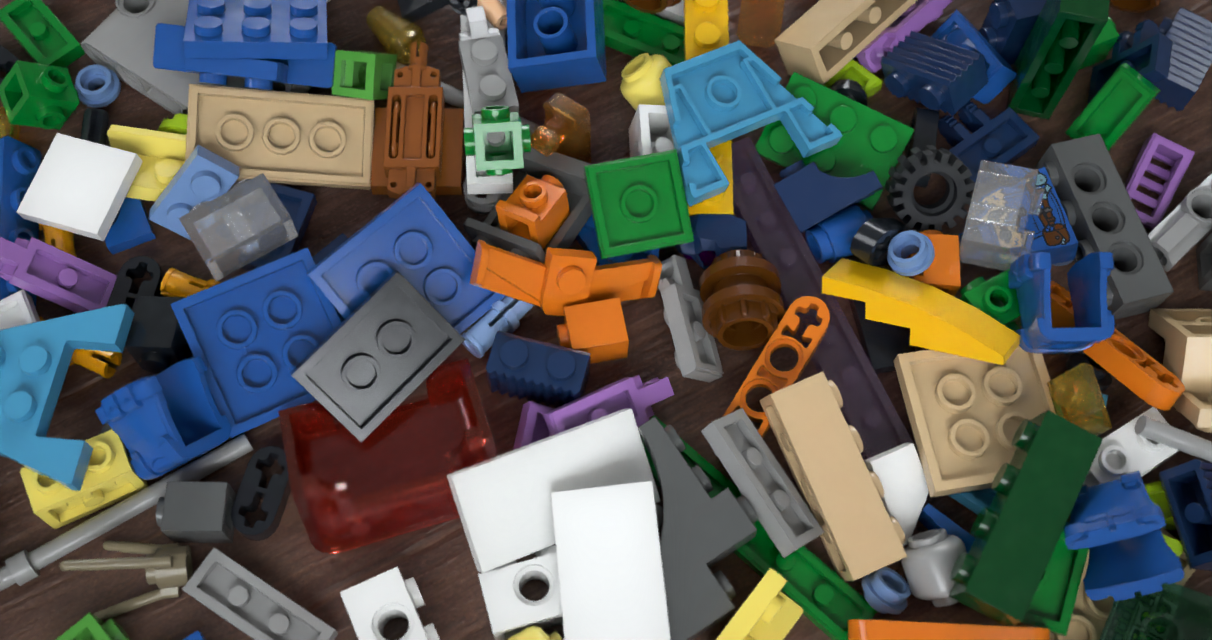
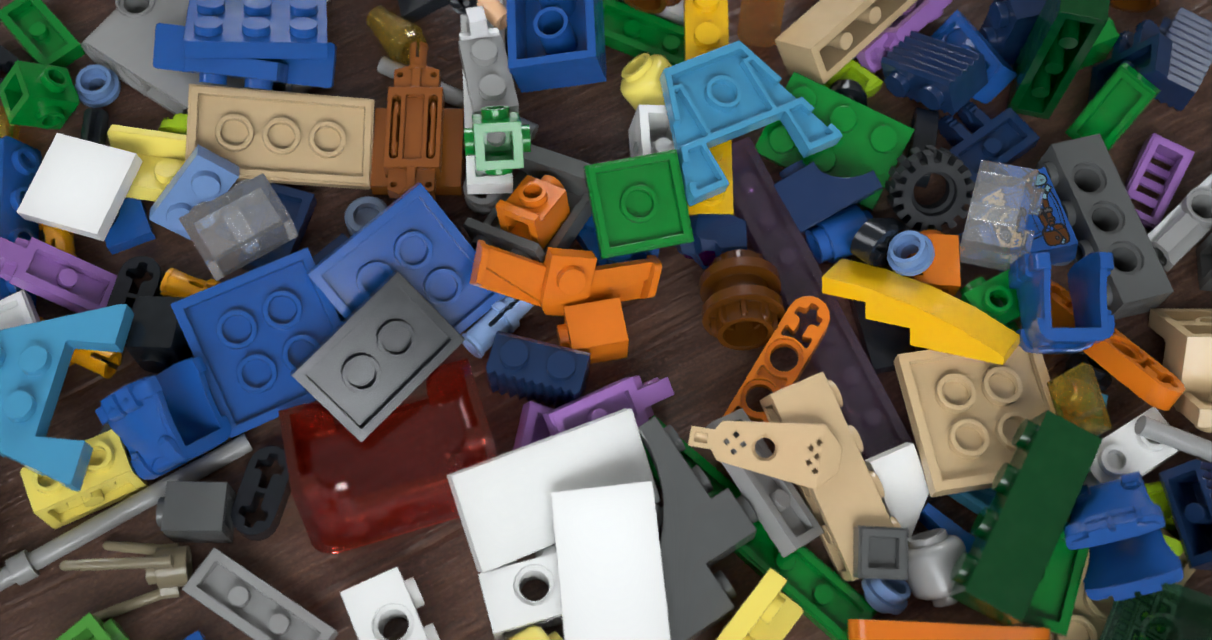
(362, 212): none -> sand blue tile
(363, 74): bright green brick -> none
(564, 129): clear orange piece -> none
(694, 346): light grey hinge -> none
(790, 451): none -> tan piece
(880, 552): none -> dark grey tile

